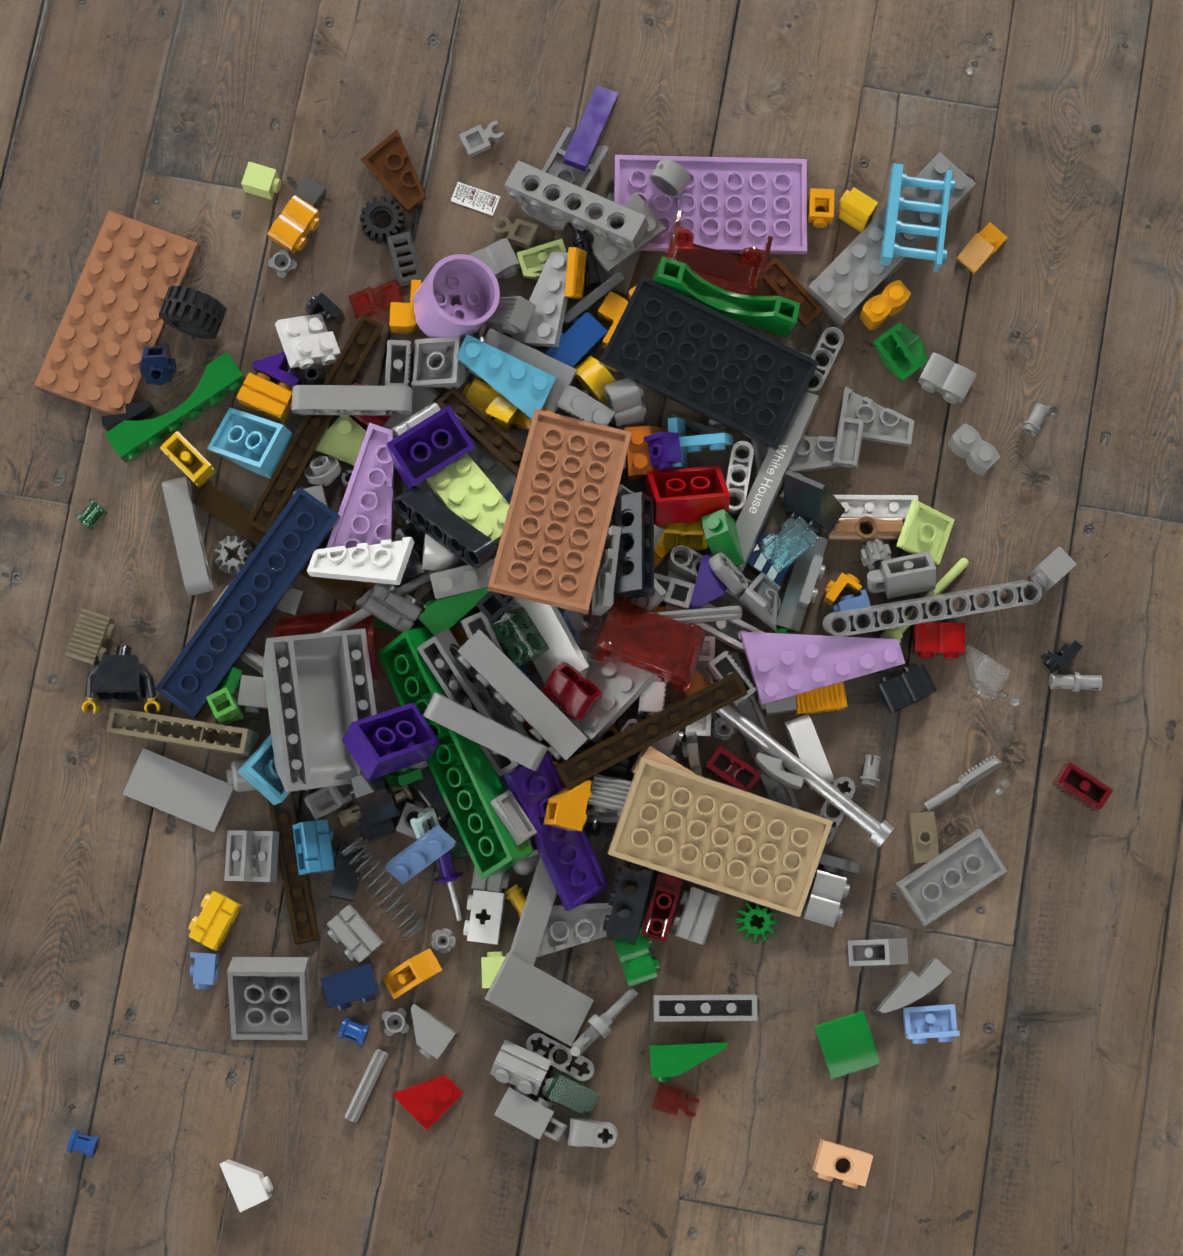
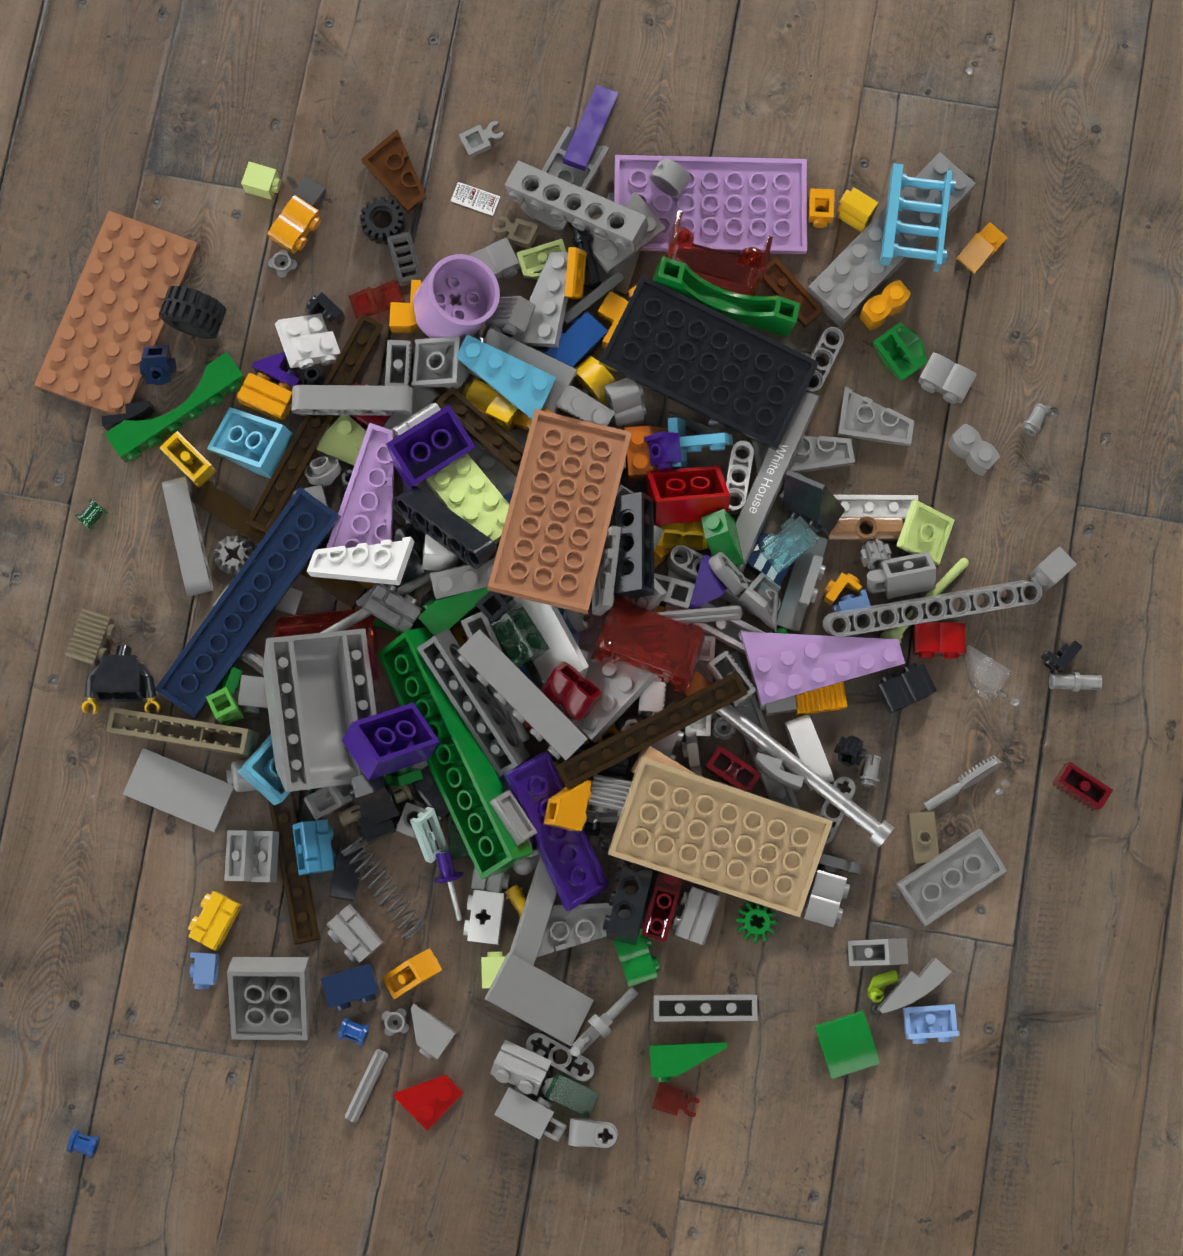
(246, 1184): white slope -> none
(420, 854): medium blue plate -> none
(445, 947): light grey plate -> none
(485, 731): light grey beam -> none
(848, 442): light grey tile -> none
(850, 751): none -> black gear
(857, 1171): light nougat brick -> none
(878, 985): none -> lime arm

